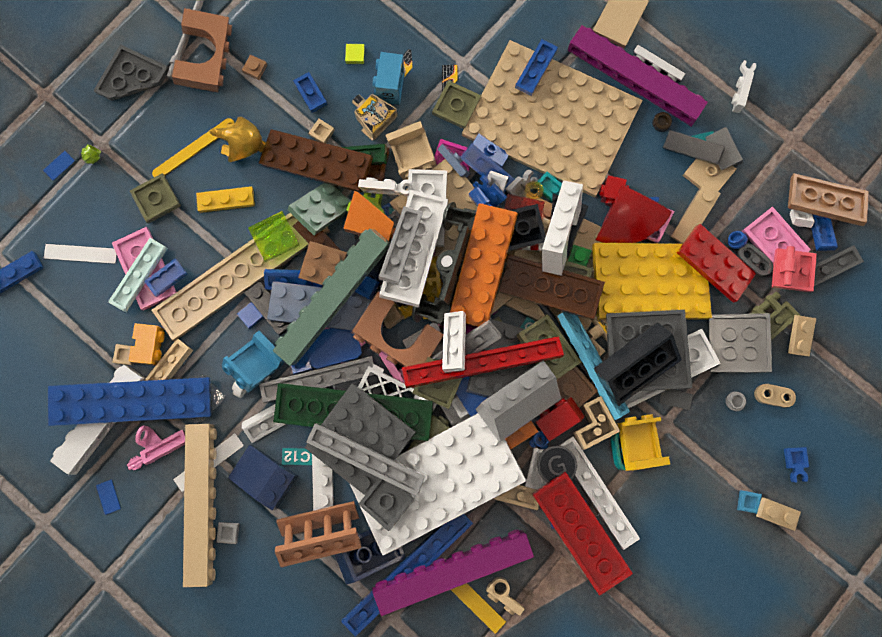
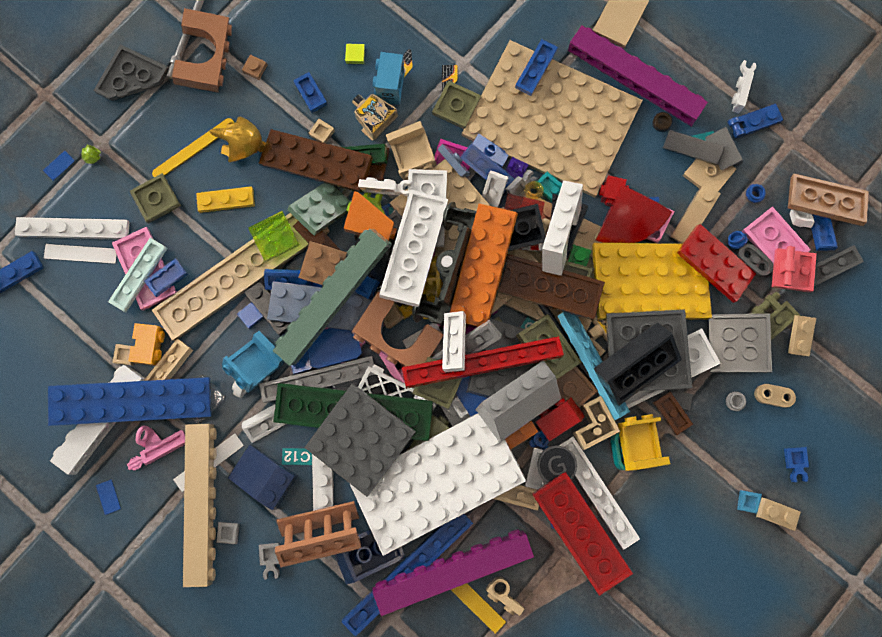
(71, 228): none -> white plate
(268, 558): none -> light grey plate
(366, 459): light grey plate -> none
(386, 503): dark grey plate -> none
(400, 245): light grey plate -> none
(478, 196): blue bar -> none
(492, 192): blue plate -> none
(516, 168): none -> dark purple tile
(658, 63): white plate -> none
(673, 413): none -> reddish brown plate
(755, 121): none -> blue plate
(760, 191): none -> blue plate

